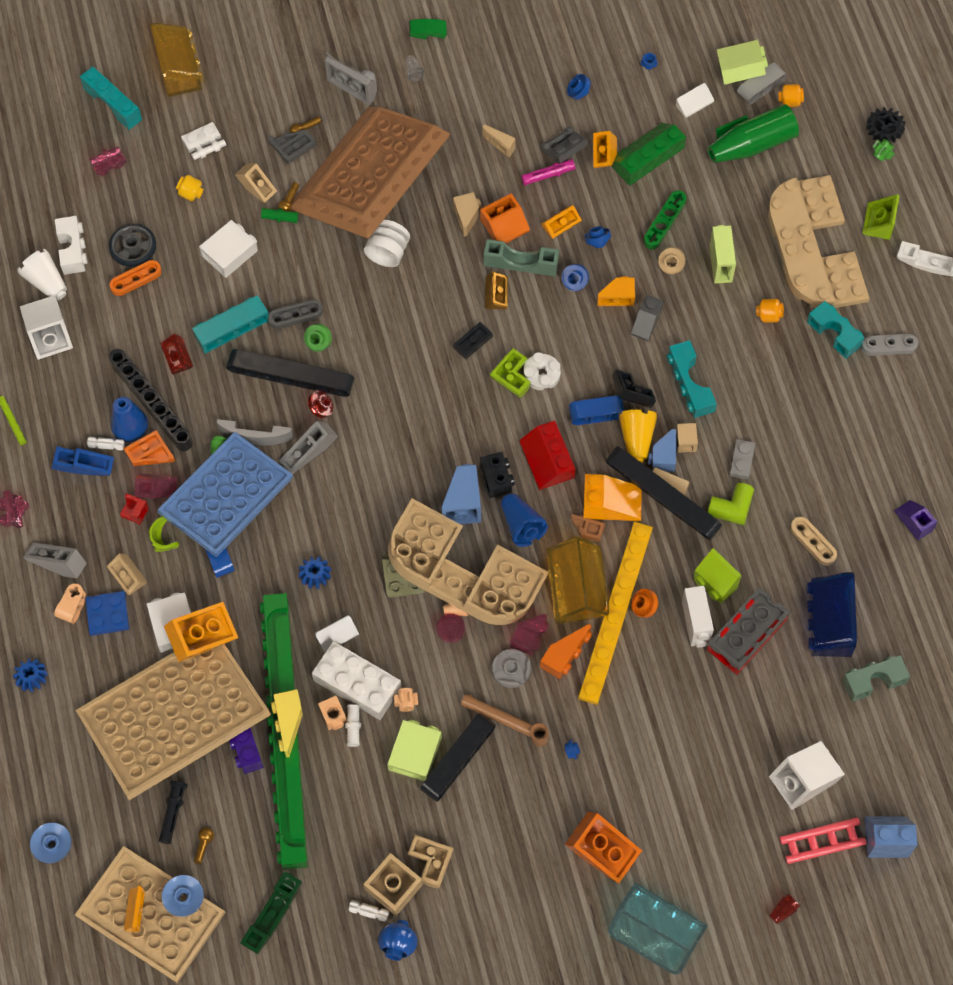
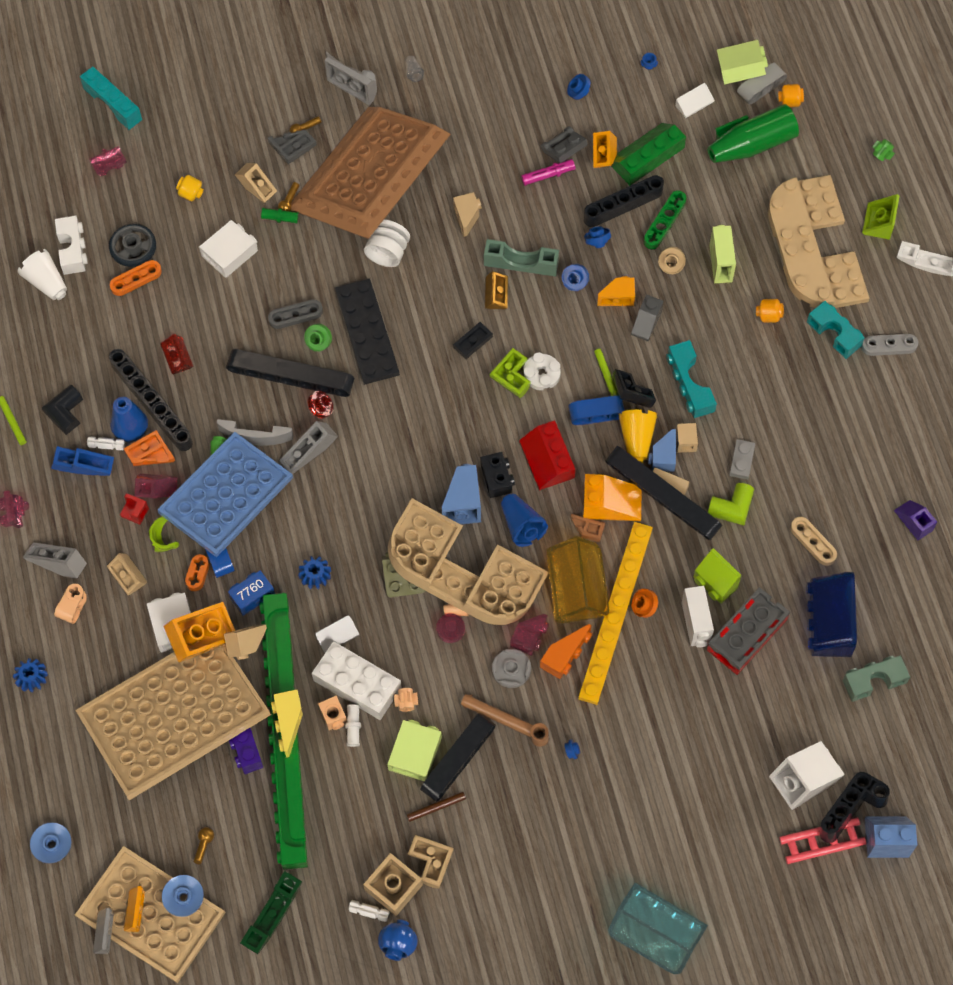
(46, 327): white slope -> none
(59, 409): none -> black brick
(103, 931): none -> light grey slope
(107, 613): blue plate -> none
(174, 803): black pin -> none
(177, 58): clear yellow windscreen -> none
(193, 571): none -> orange beam
(202, 137): white plate -> none
(230, 324): teal brick -> none
(244, 641): none -> tan slope
(250, 592): none -> blue brick
(367, 331): none -> black plate
(427, 27): green slope -> none
(436, 806): none -> reddish brown bar
(502, 141): tan slope -> none
(504, 219): orange slope -> none
(561, 221): light orange slope -> none
(603, 846): orange slope -> none
(606, 373): none -> lime bar
(627, 194): none -> black beam
(785, 908): clear red cone -> none
(849, 808): none -> black beam
(885, 125): black gear -> none

